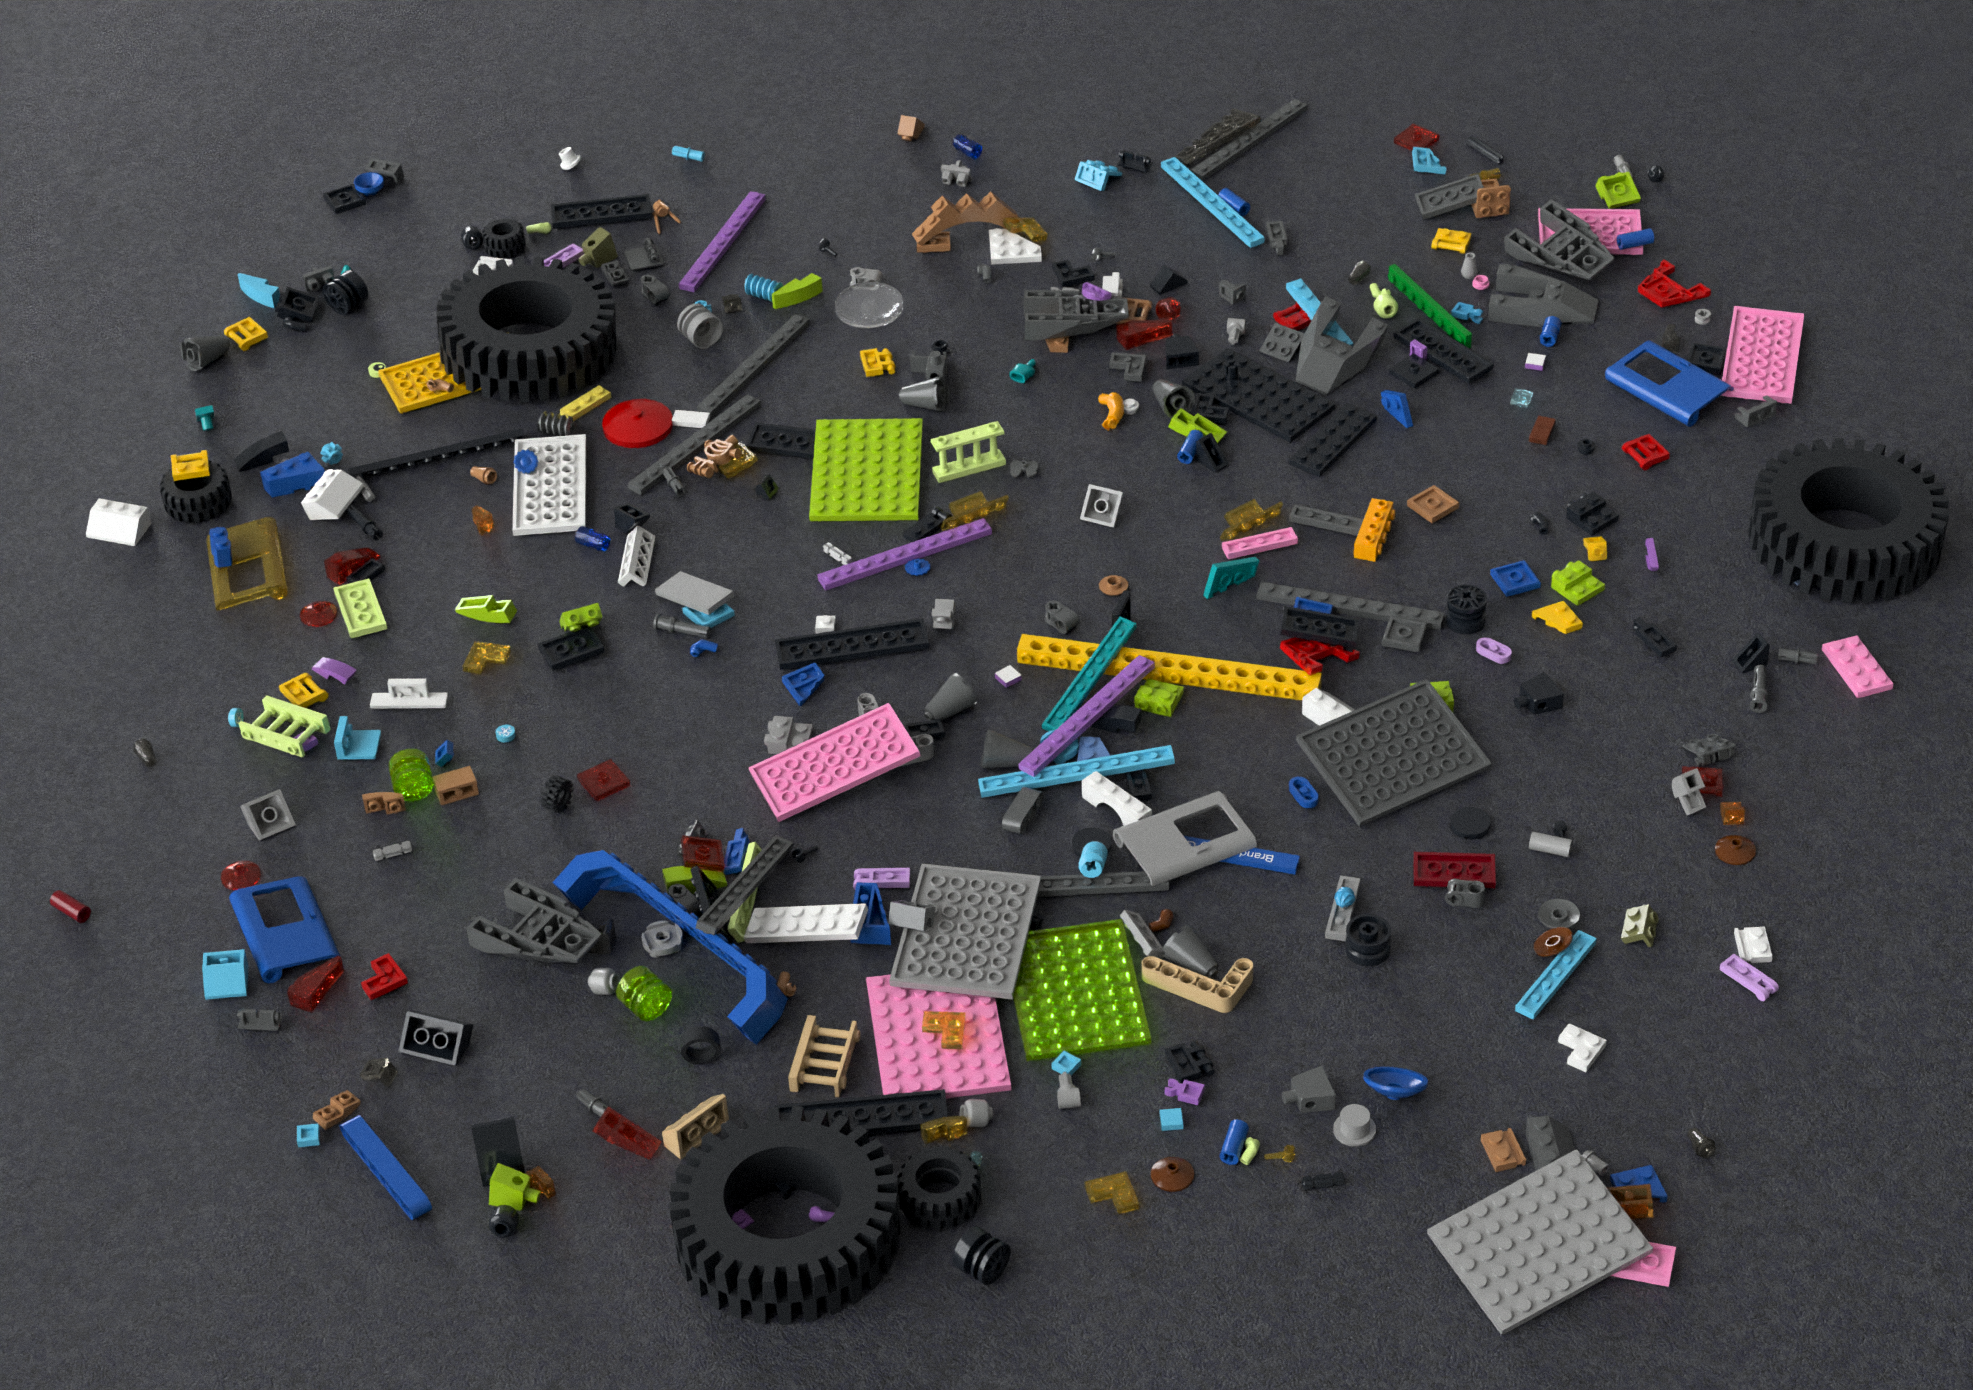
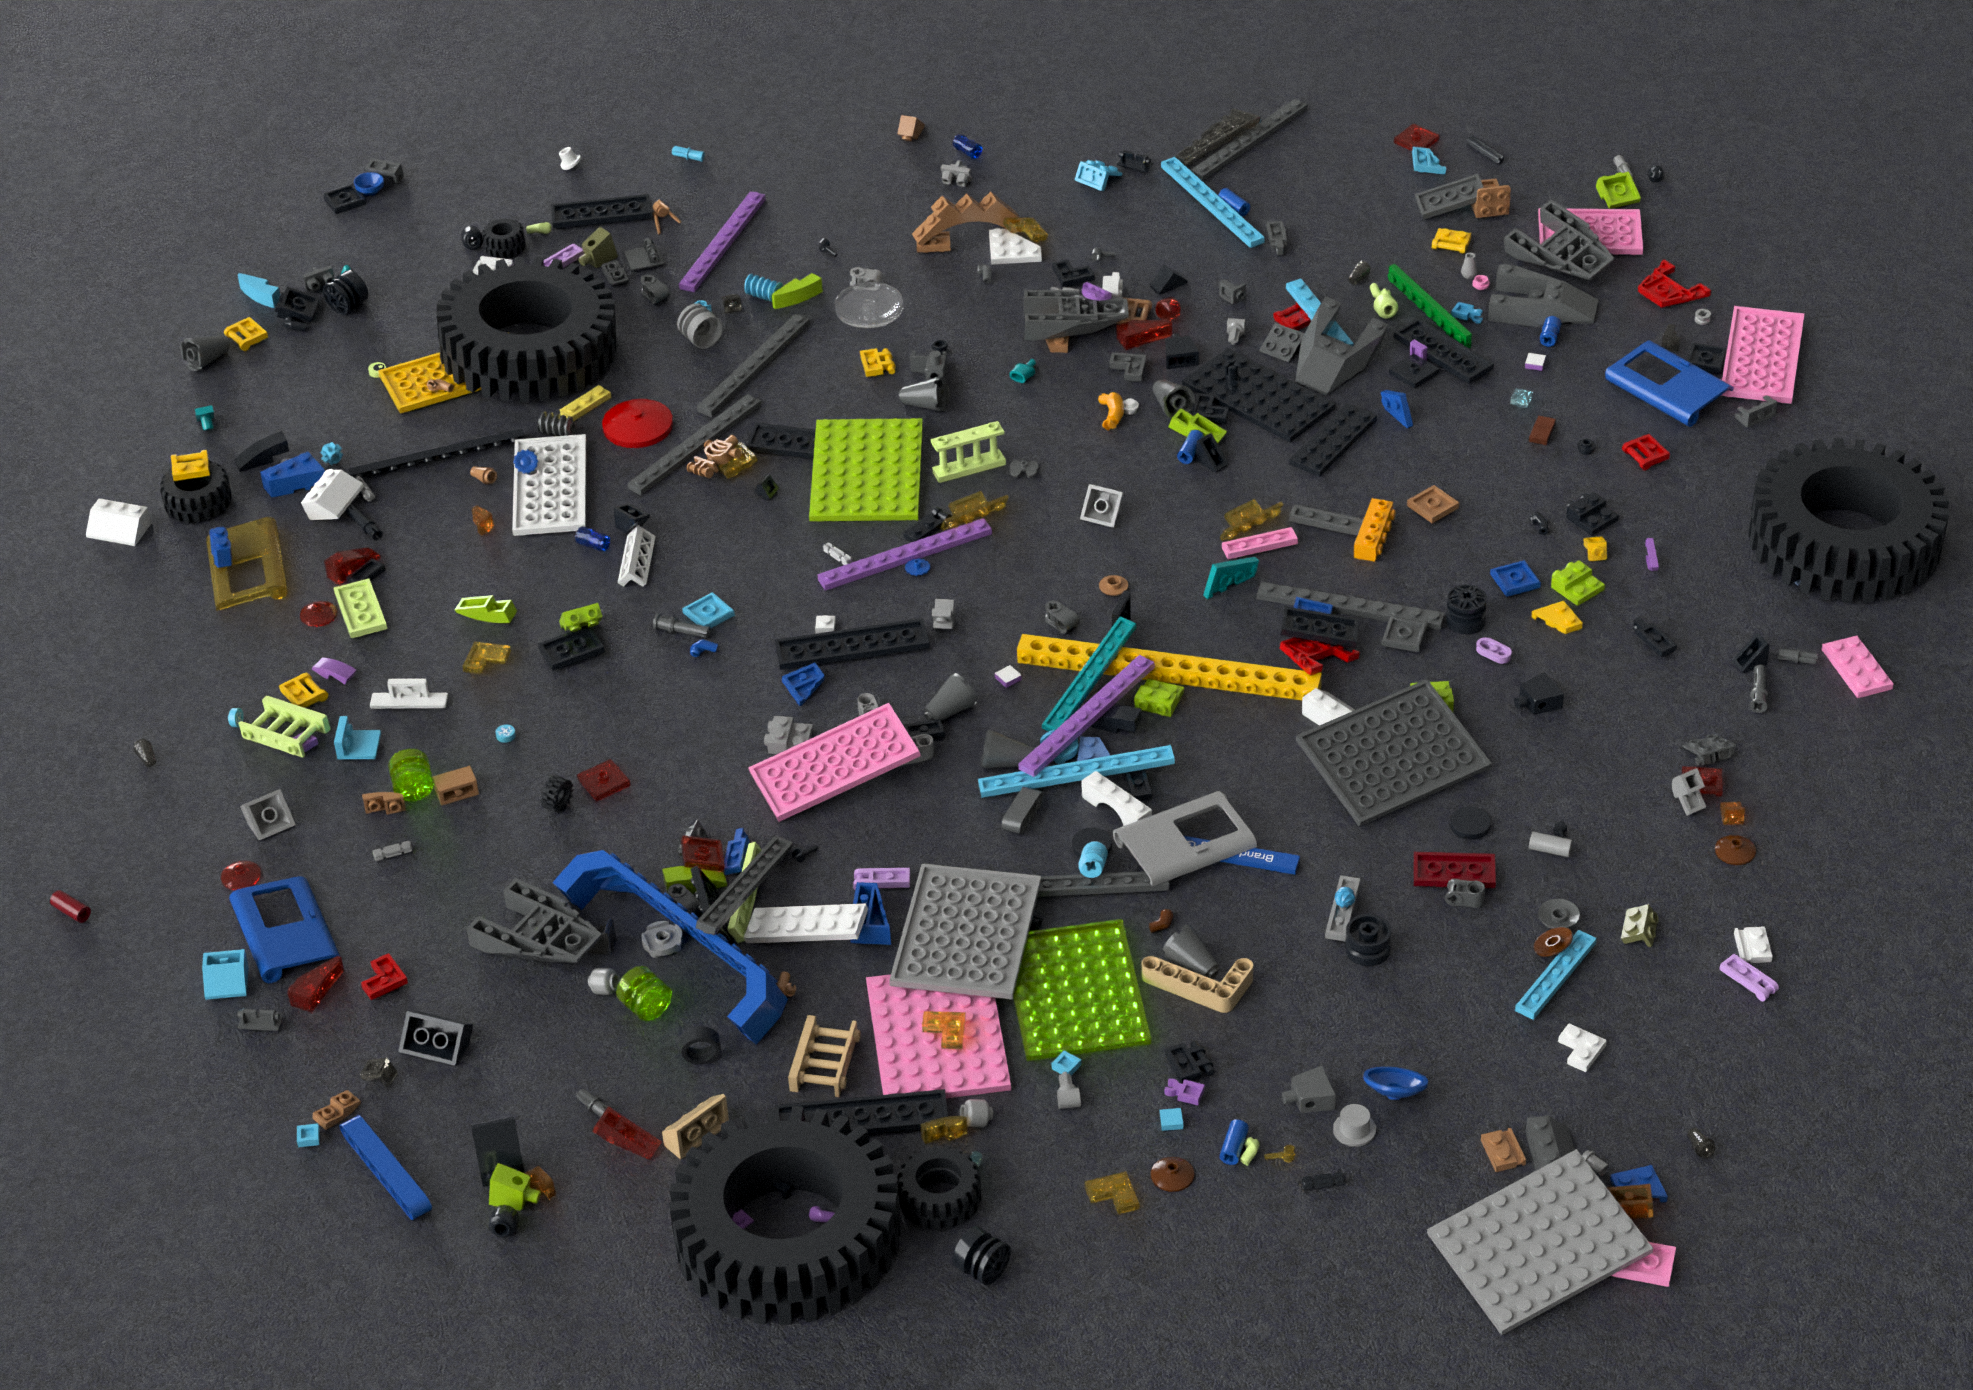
(444, 753): blue plate -> none
(674, 482): dark grey axle -> none
(690, 419): white tile -> none
(694, 592): light grey tile -> none
(911, 915): hinge -> none
(1142, 934): light grey plate -> none
(1303, 792): blue plate -> none
(1490, 174): clear yellow axle -> none
(1635, 239): blue piece -> none

